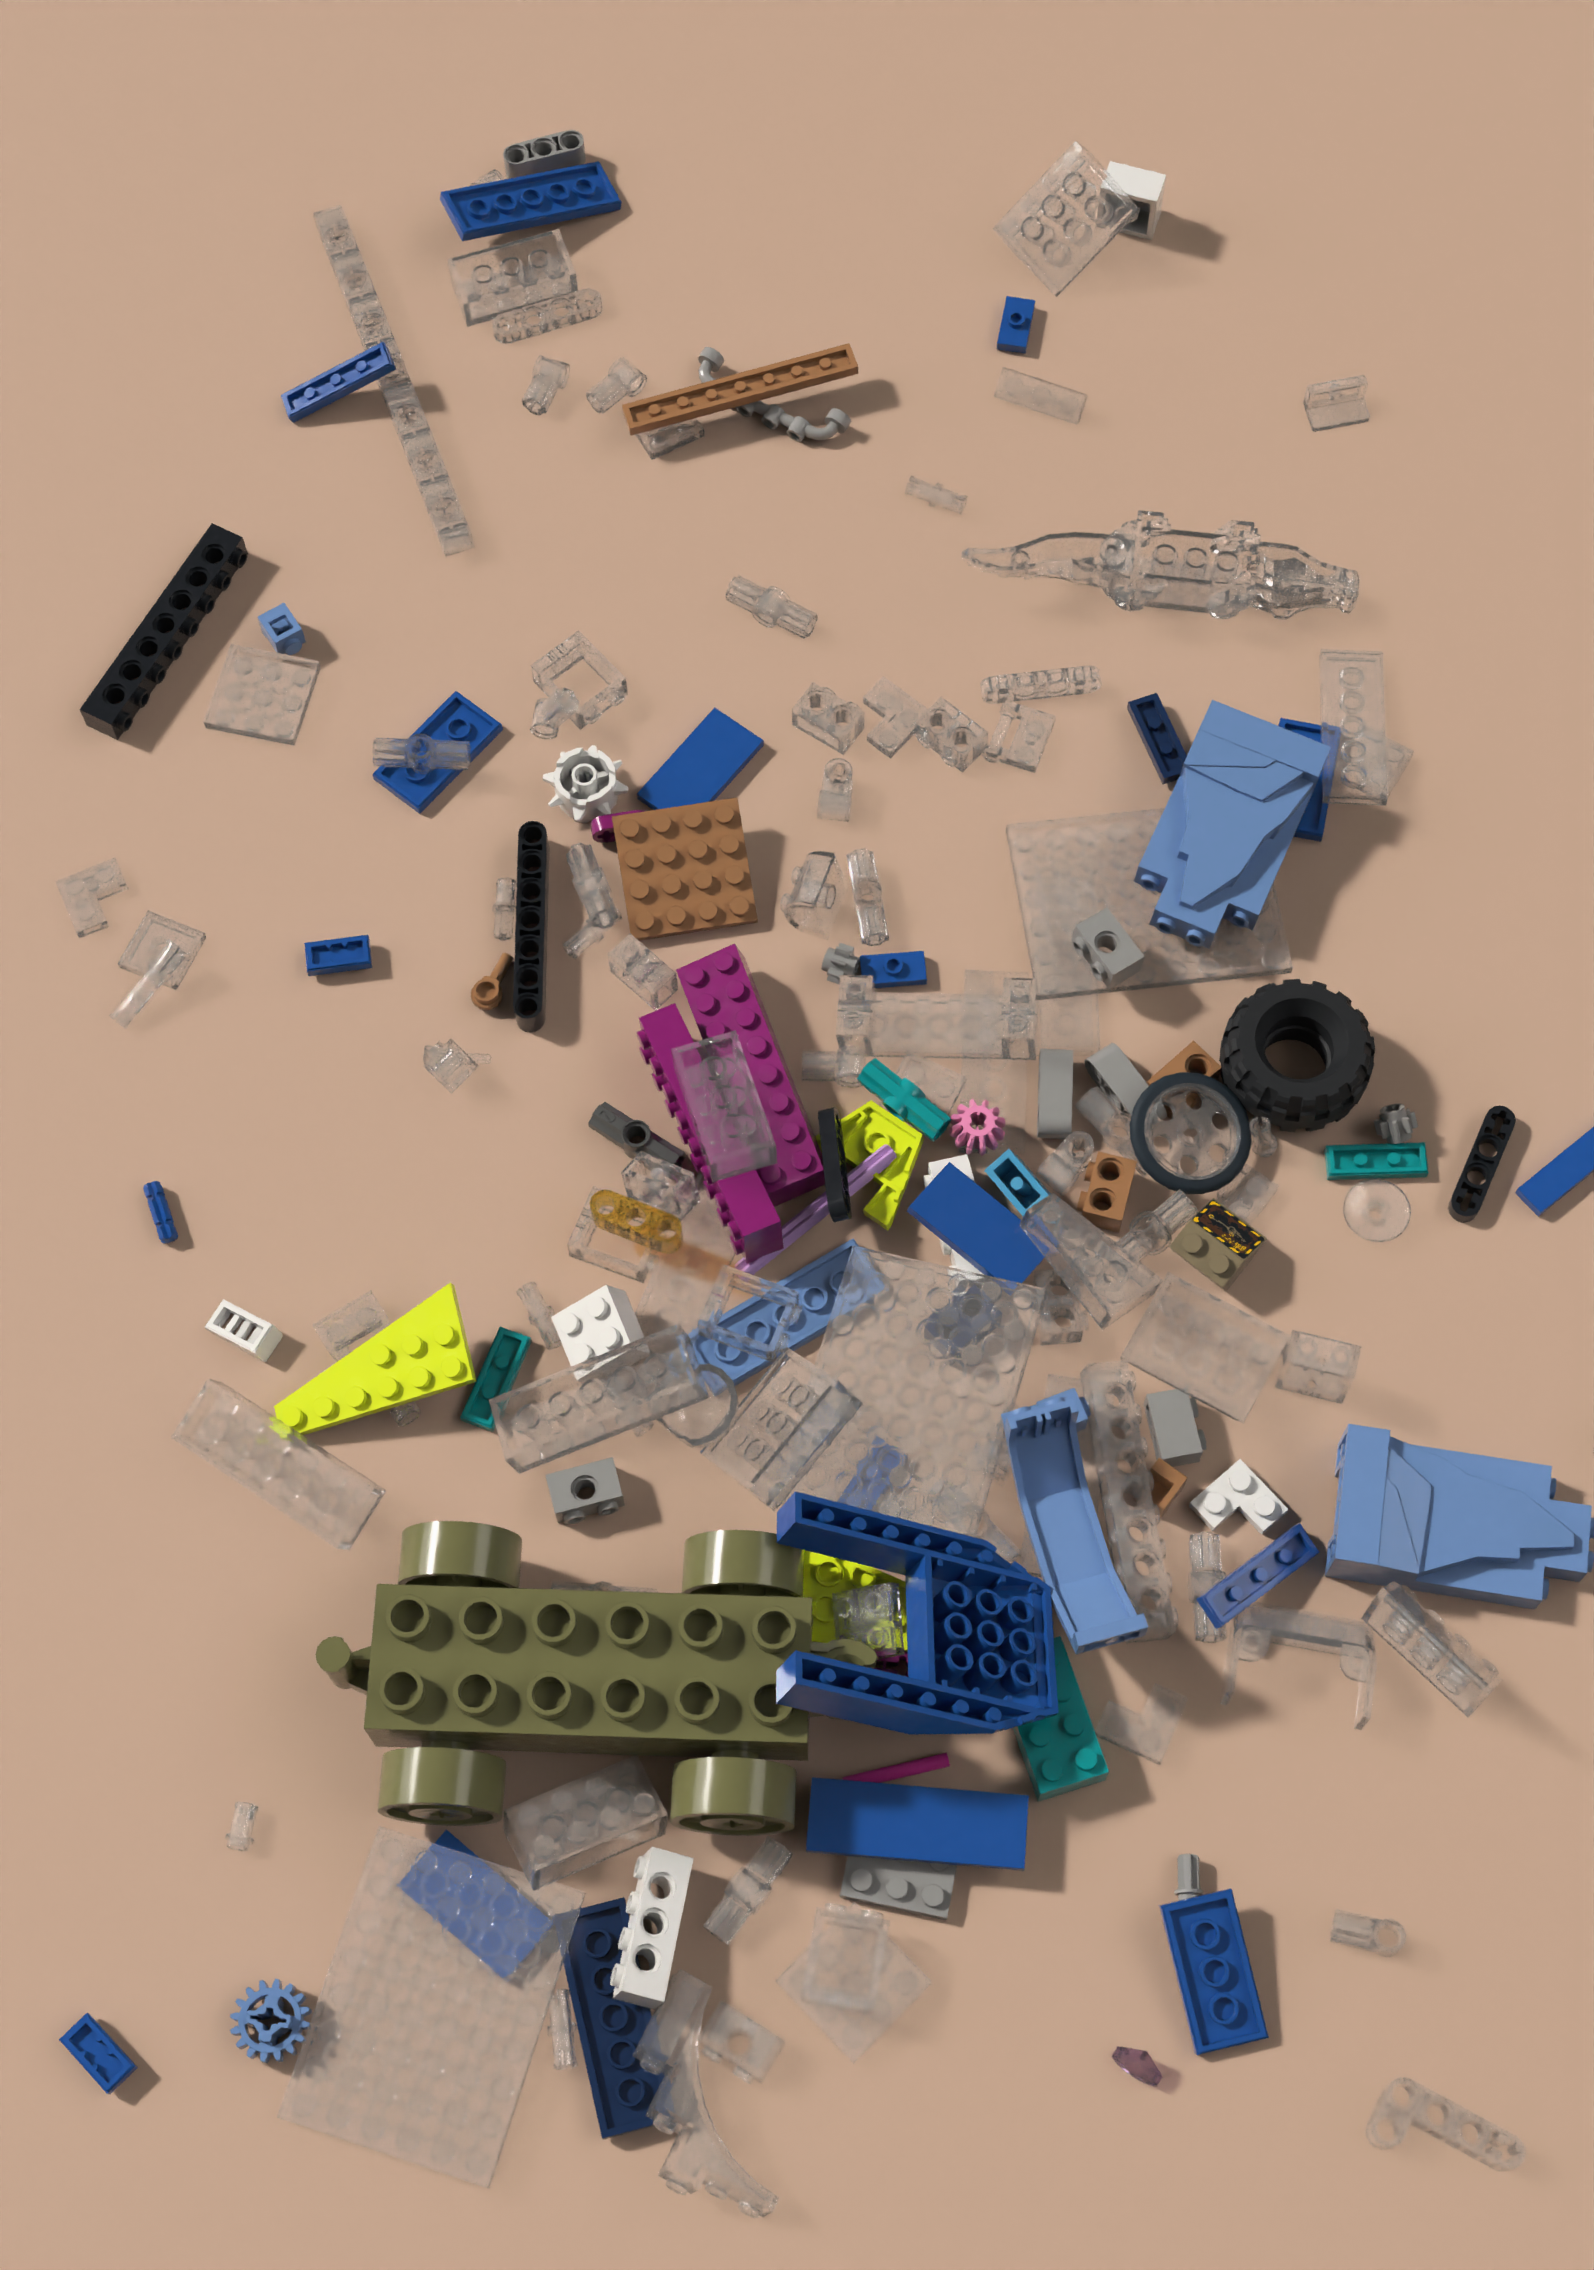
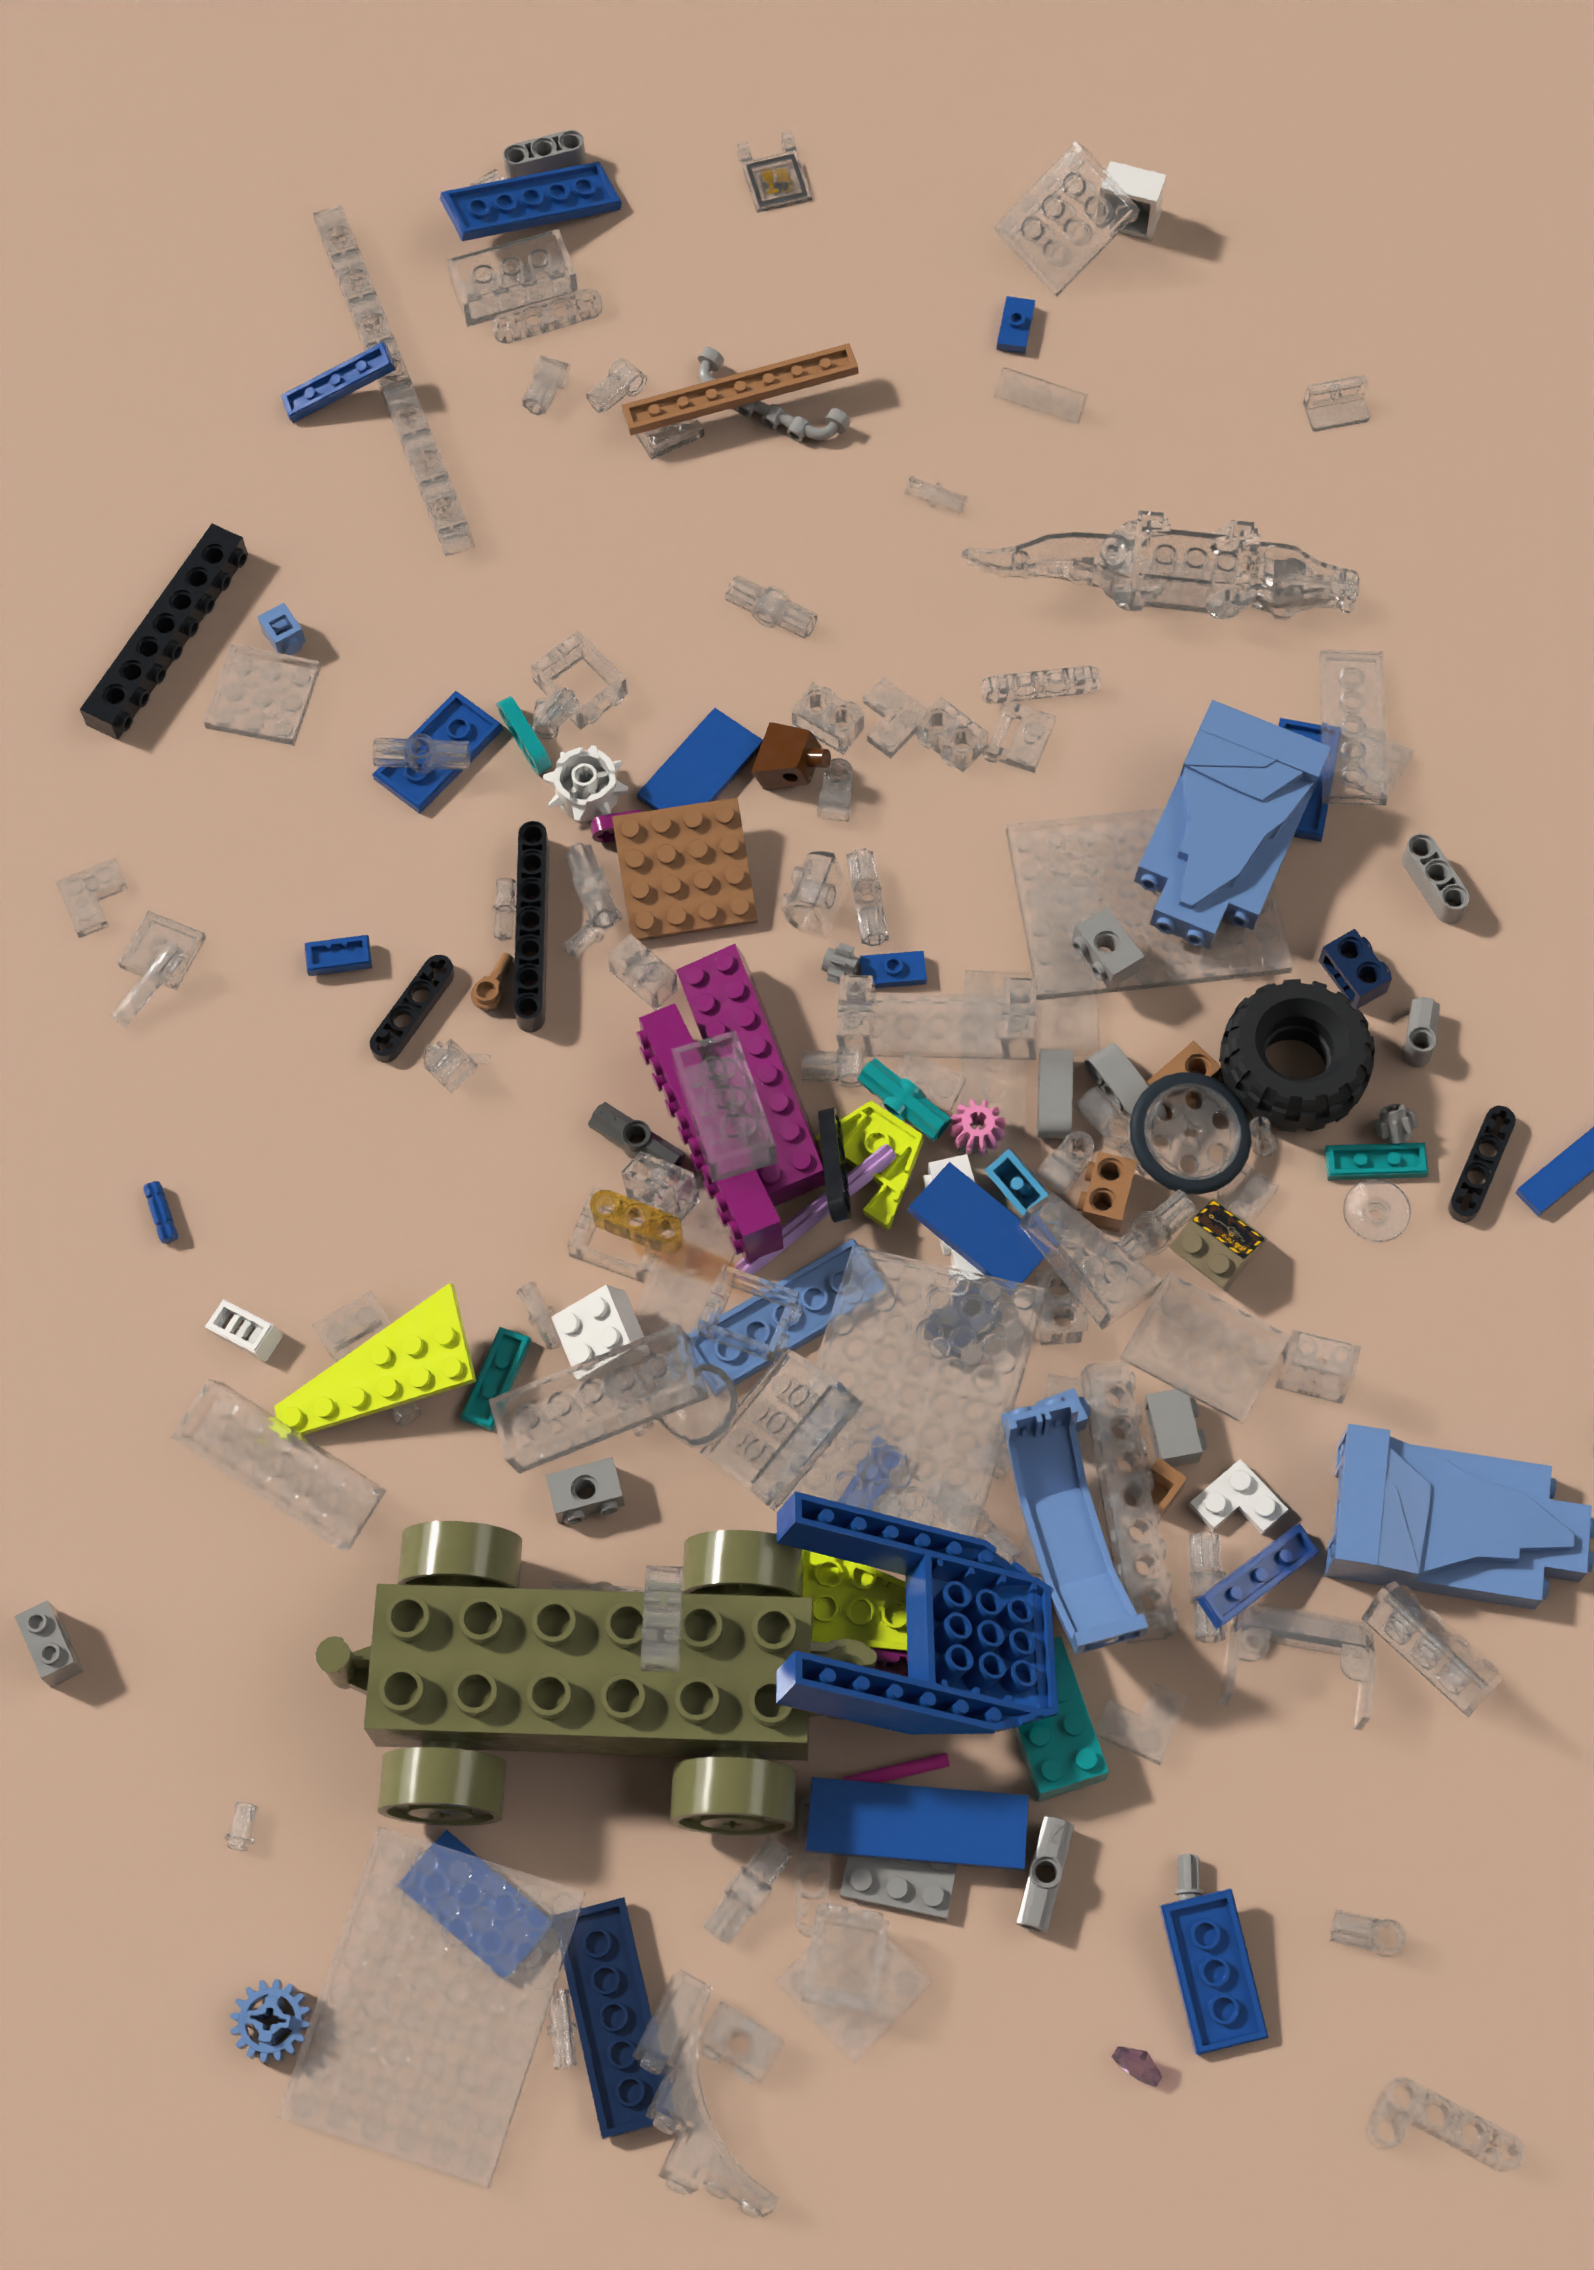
(49, 1643): none -> light grey brick
(98, 2053): blue plate -> none
(408, 1006): none -> black beam
(524, 735): none -> teal beam
(585, 1822): clear brick -> none
(662, 1618): none -> clear beam
(673, 1875): white brick -> none
(777, 178): none -> clear flag
(788, 757): none -> reddish brown torso
(808, 1864): none -> clear beam
(871, 1617): clear plate -> none
(1039, 1896): none -> light grey piece
(1158, 736): dark blue plate -> none
(1348, 972): none -> dark blue brick
(1422, 1031): none -> light grey piece
(1435, 892): none -> light grey beam

